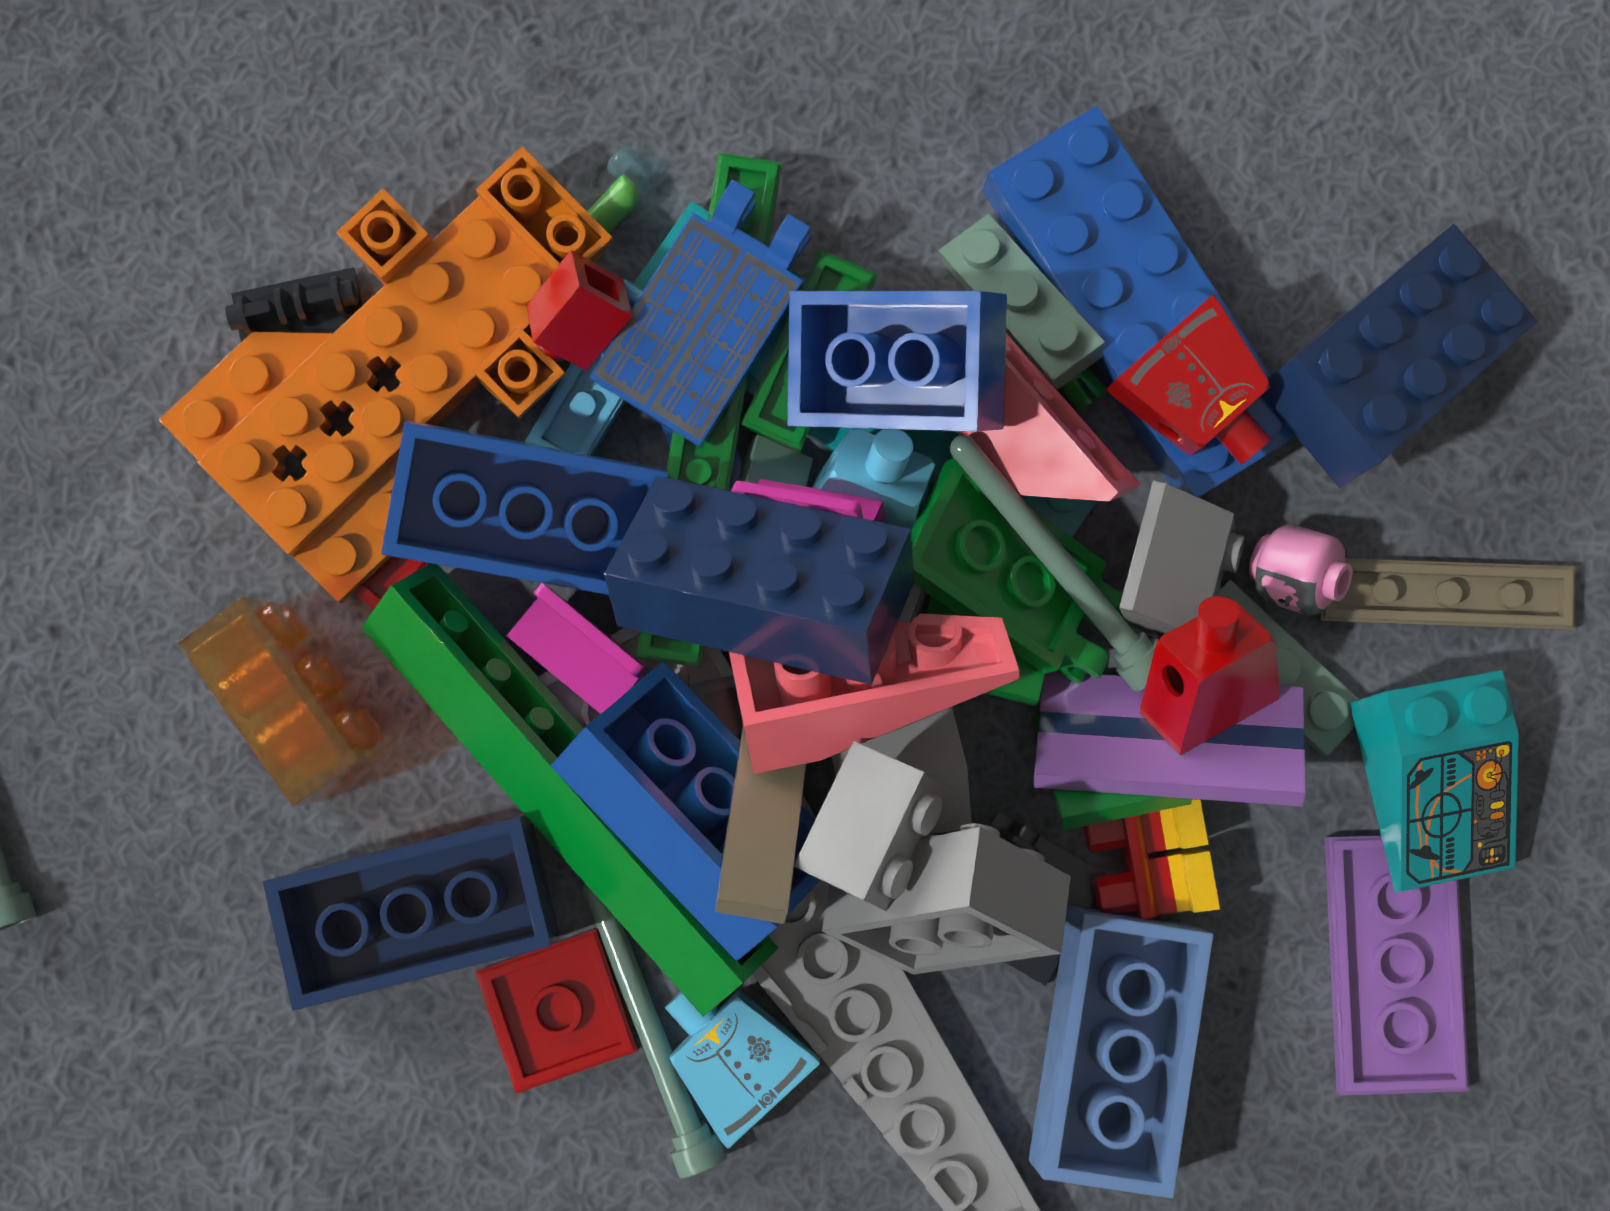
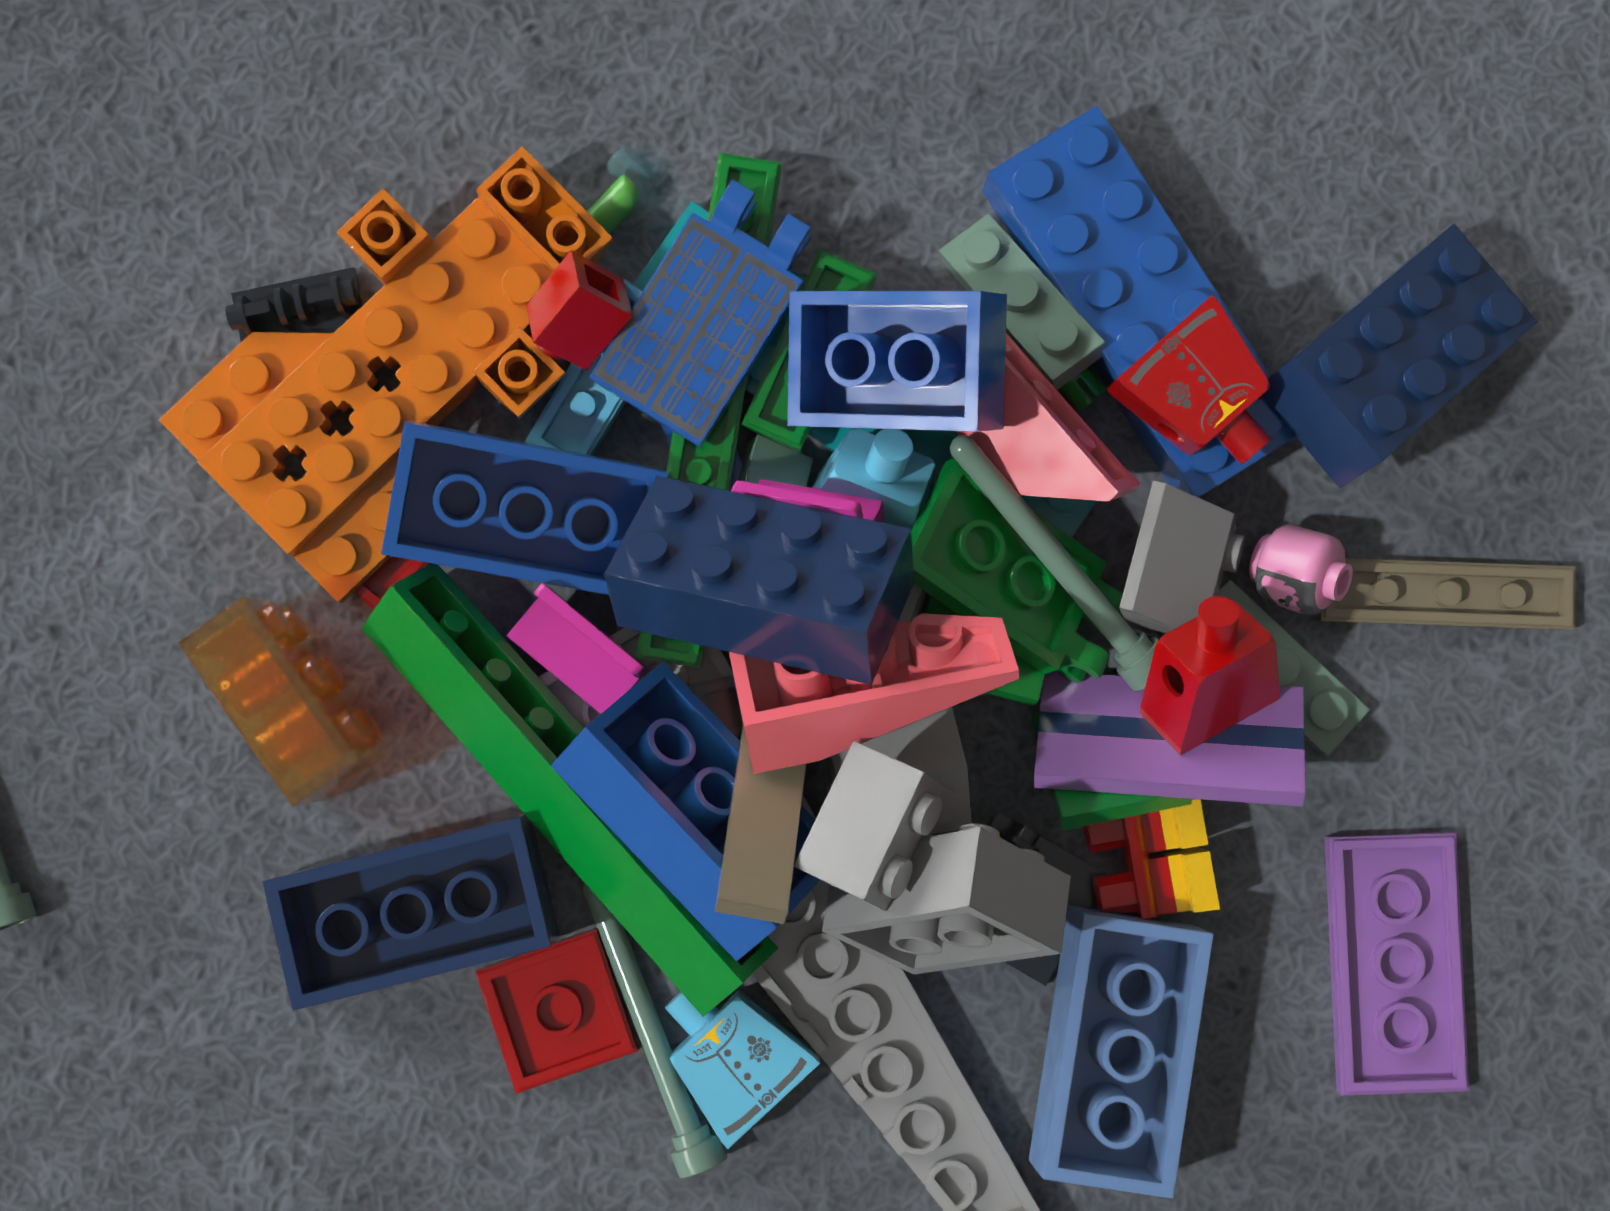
(1442, 777): teal slope -> none

